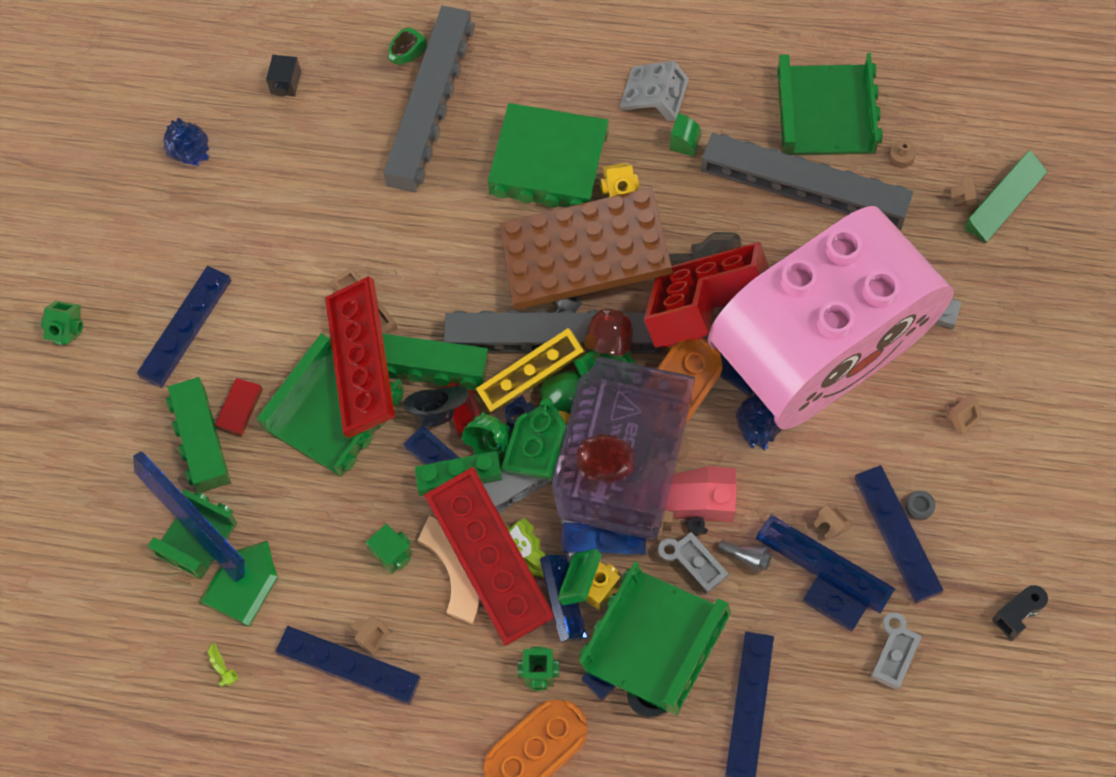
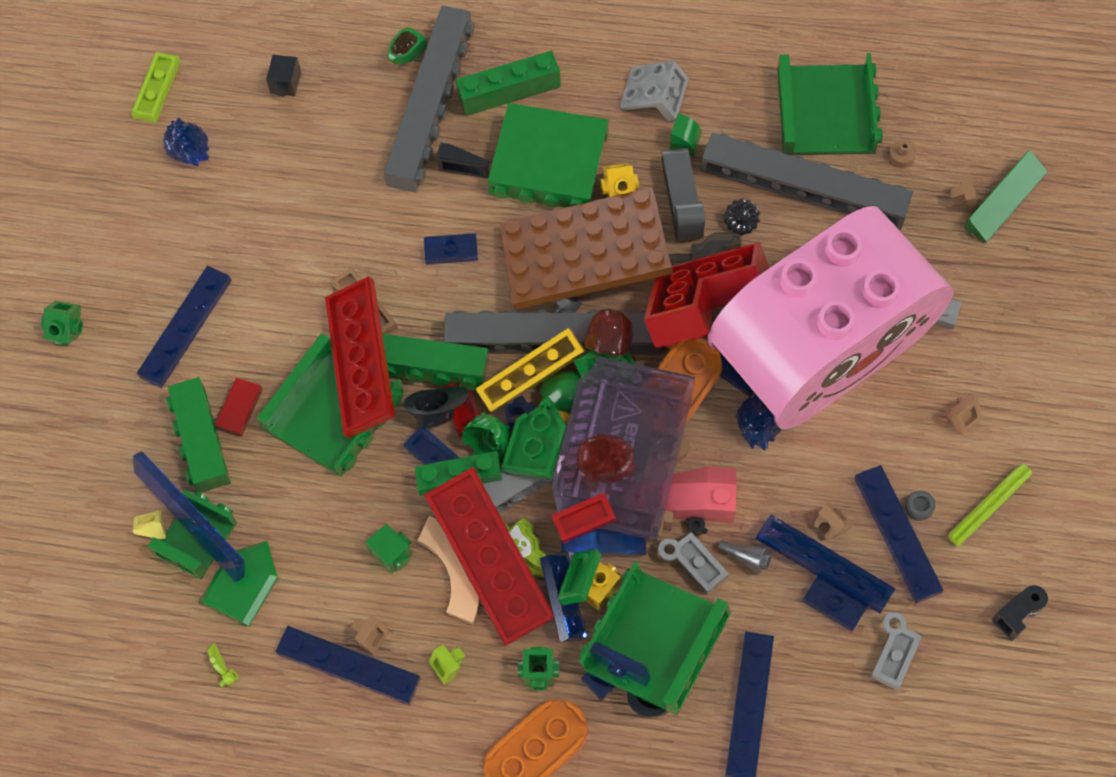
(150, 525): none -> light yellow slope
(156, 87): none -> lime tile
(445, 663): none -> lime tile
(450, 248): none -> clear blue plate
(459, 161): none -> black slope
(508, 83): none -> green brick
(583, 517): none -> red tile
(619, 664): none -> clear blue plate
(685, 209): none -> dark grey beam
(742, 216): none -> black piece
(989, 504): none -> lime axle

